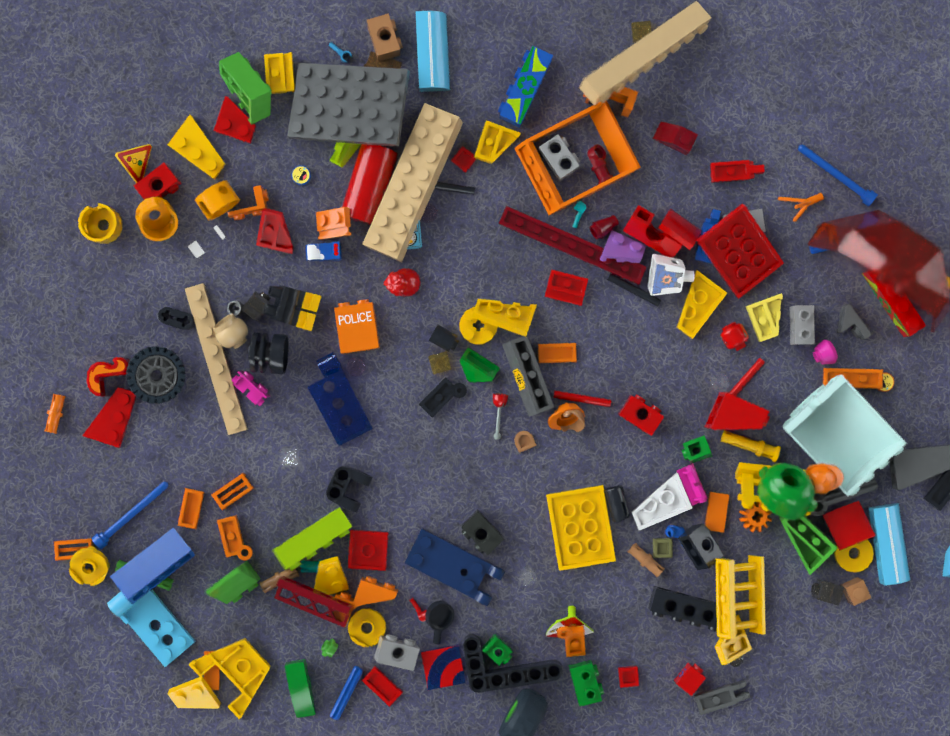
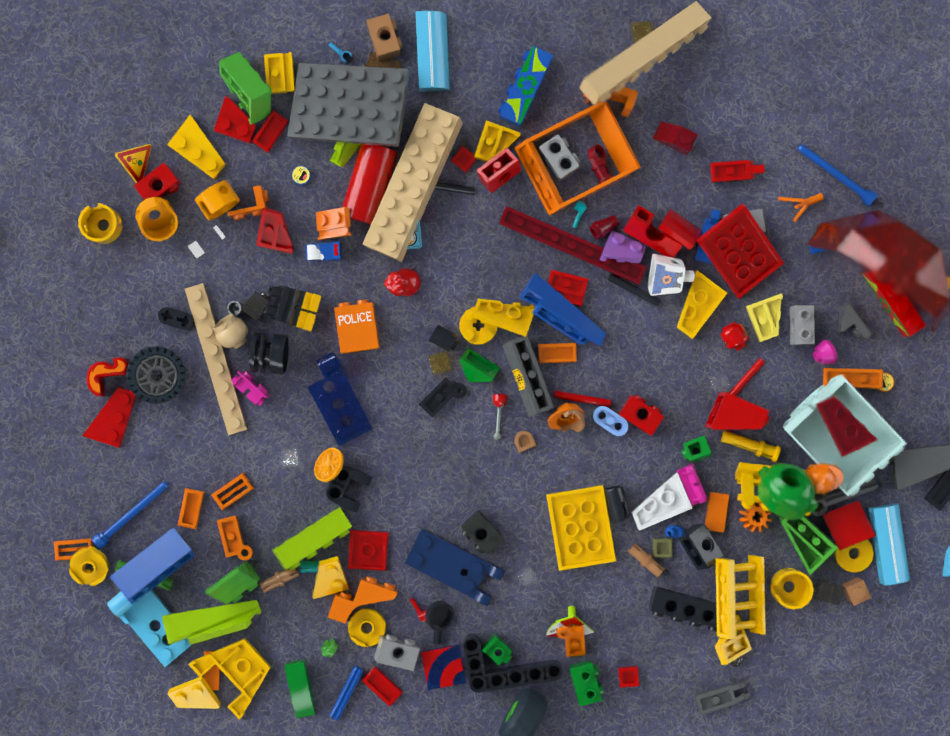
(55, 413): orange pin -> none
(209, 622): none -> lime wedge
(270, 131): none -> red tile
(314, 595): dark red fence -> none
(328, 464): none -> light orange wheel
(498, 170): none -> red brick
(560, 313): none -> blue wedge
(610, 420): none -> light blue plate
(690, 678): red brick -> none
(799, 596): none -> yellow piece
(844, 427): none -> dark red wing

